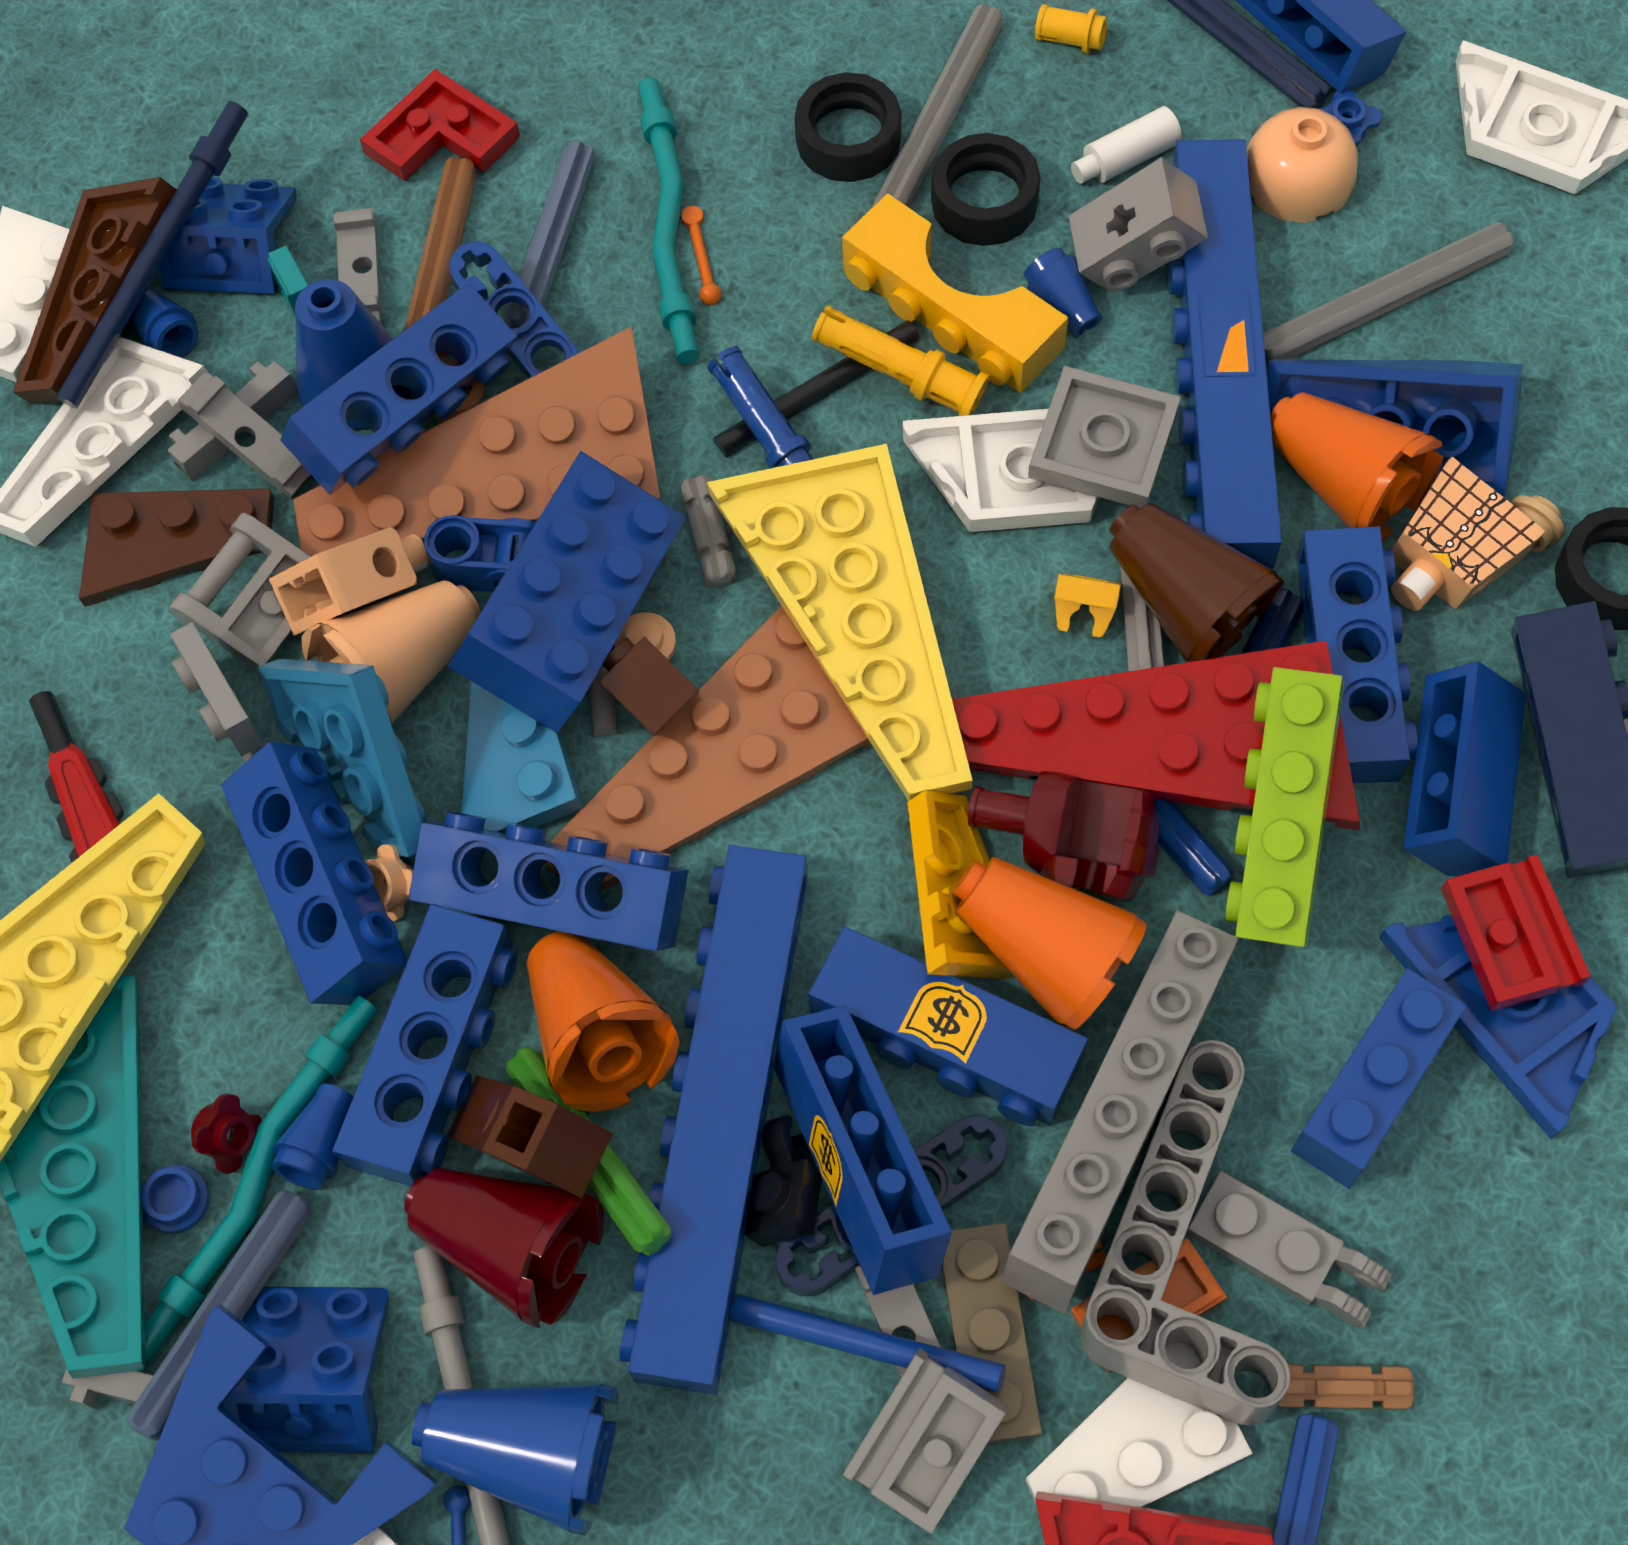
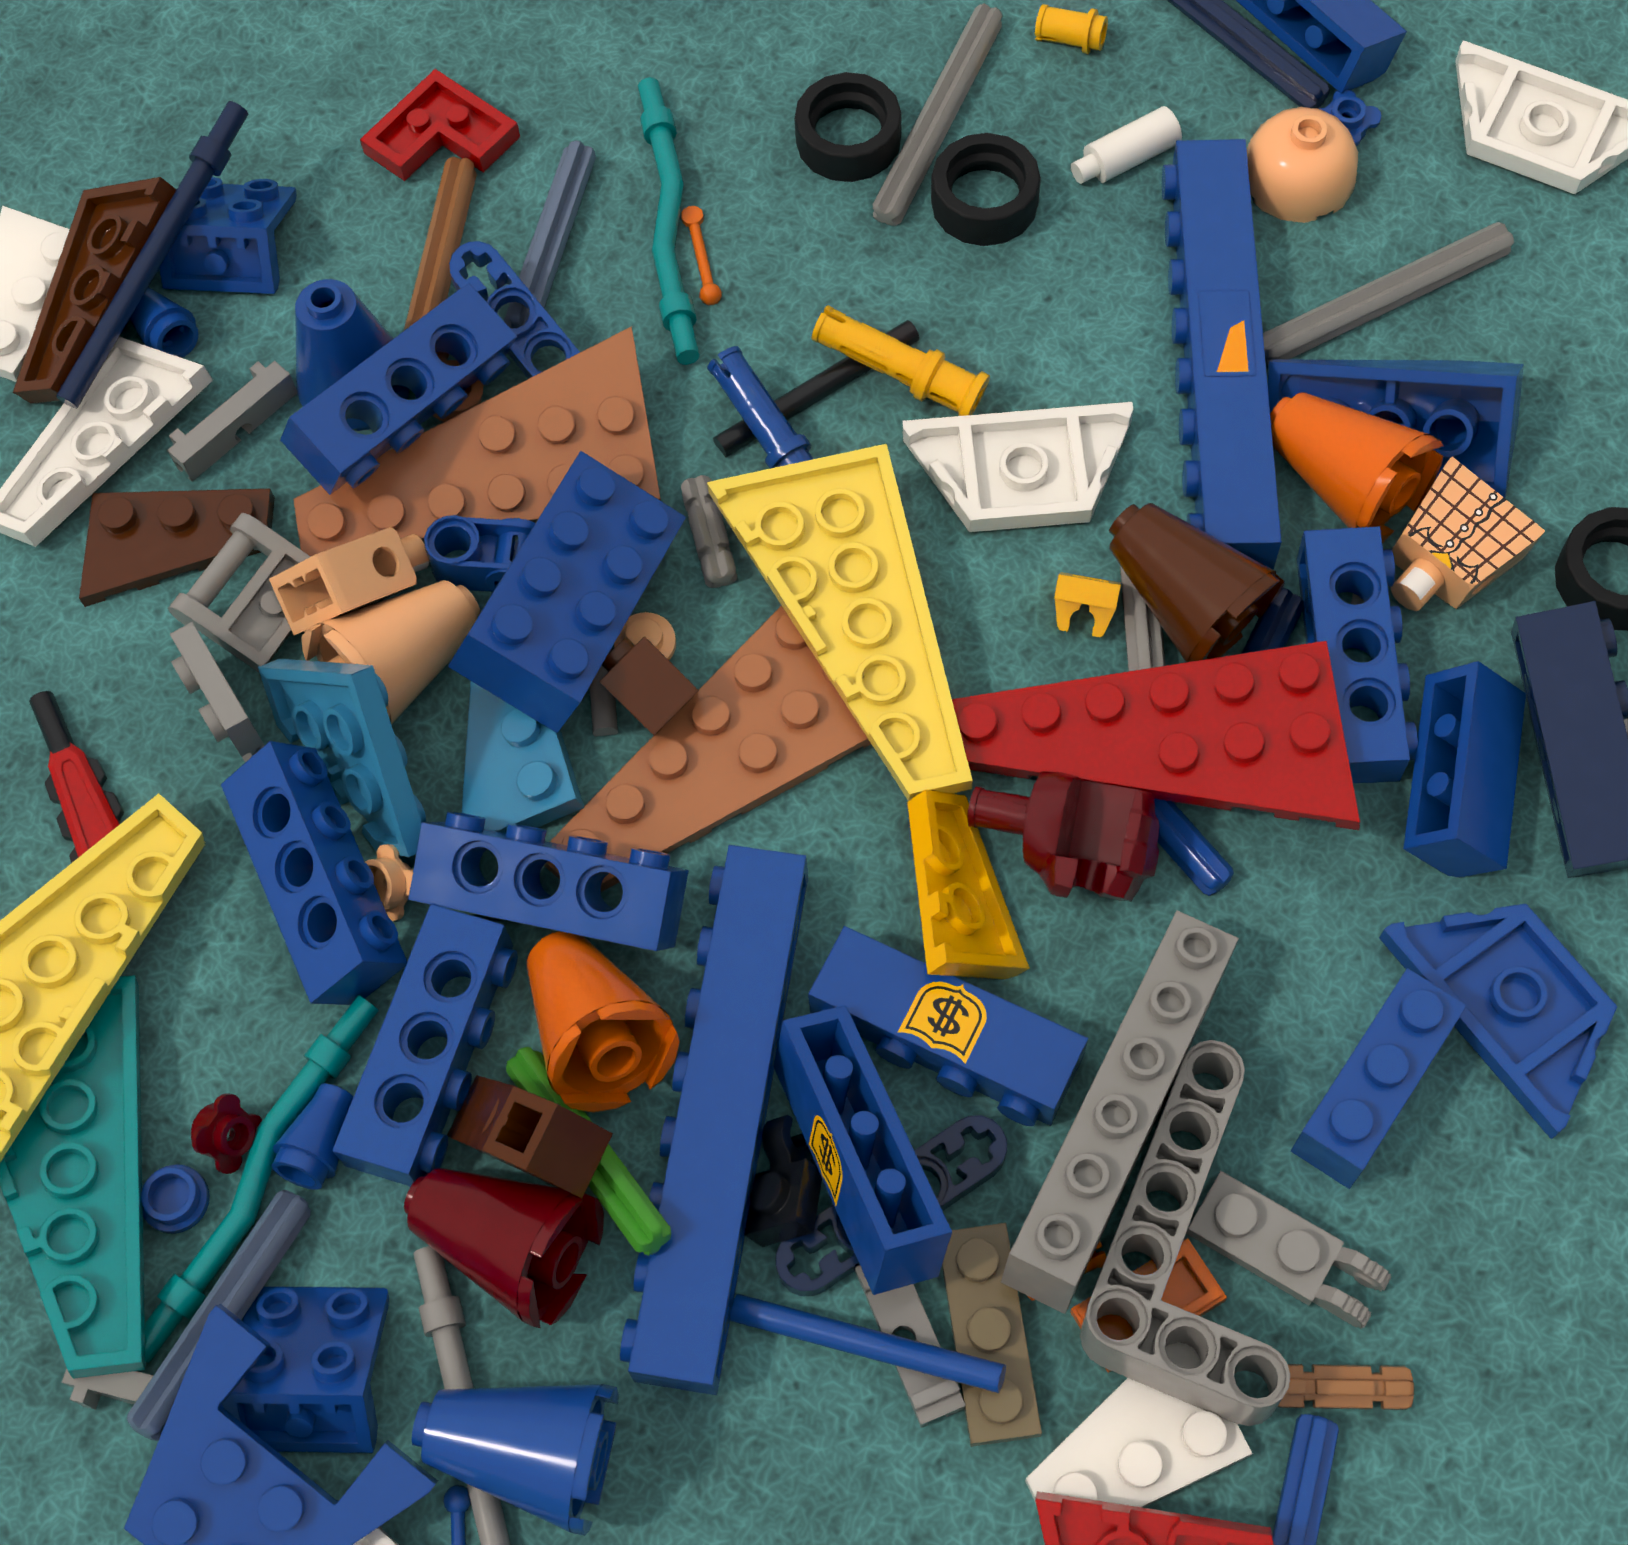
(226, 416): light grey piece -> none
(287, 275): teal tile -> none
(359, 249): light grey piece -> none
(926, 1440): light grey plate -> none
(1005, 333): yellow arch -> none
(1049, 936): orange cone -> none
(1058, 282): blue cone -> none
(1104, 437): light grey plate -> none
(1138, 226): light grey brick -> none
(1289, 806): lime brick -> none
(1514, 932): red plate -> none
(1545, 515): tan plate -> none

